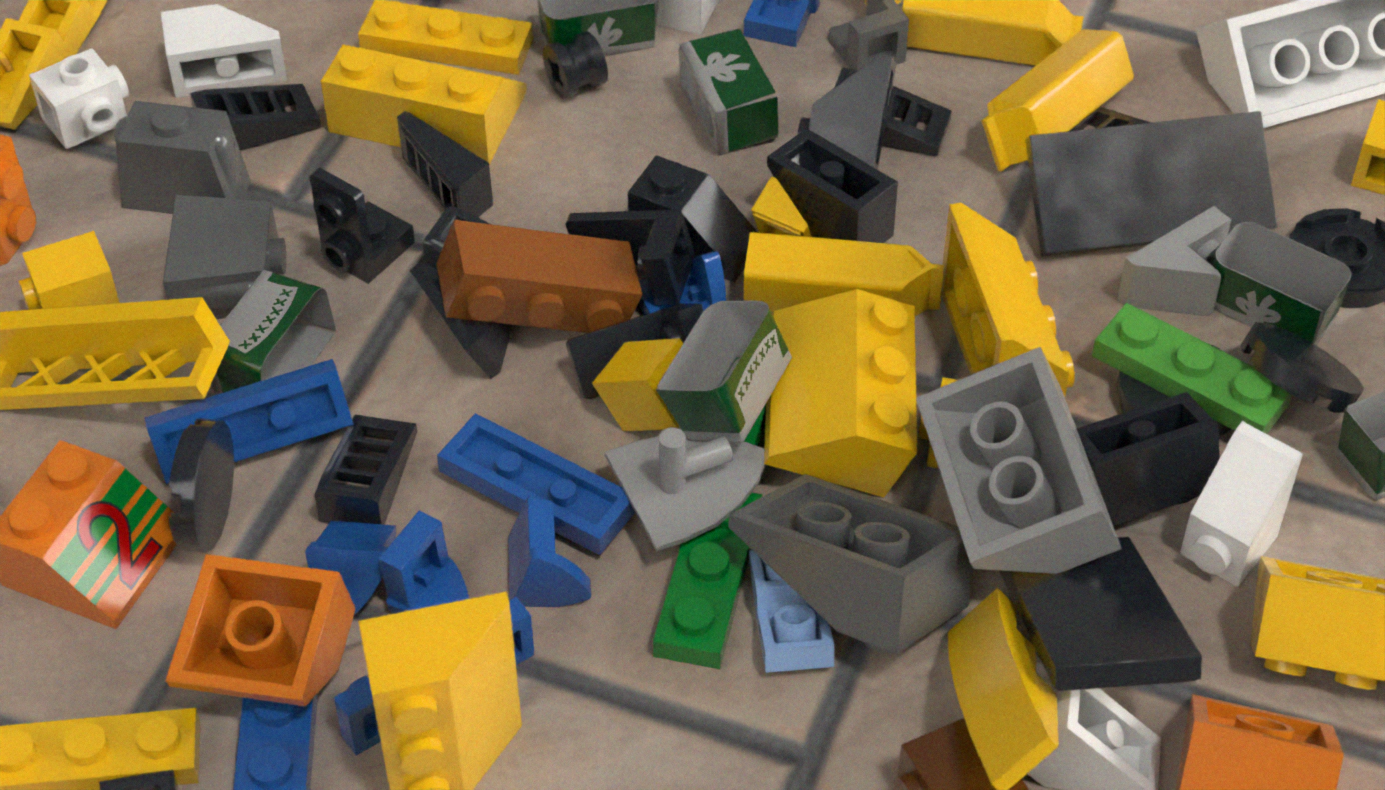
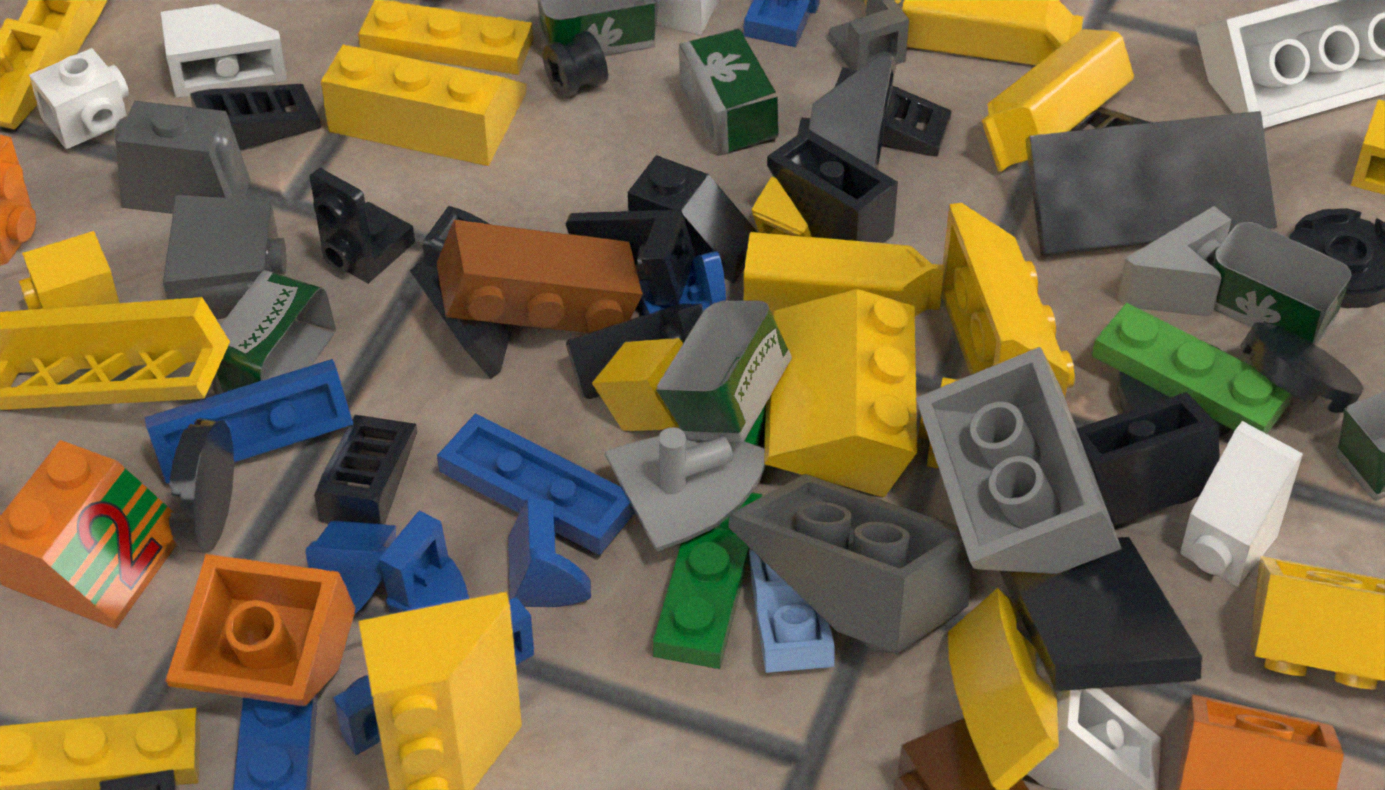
(445, 167): black slope -> none

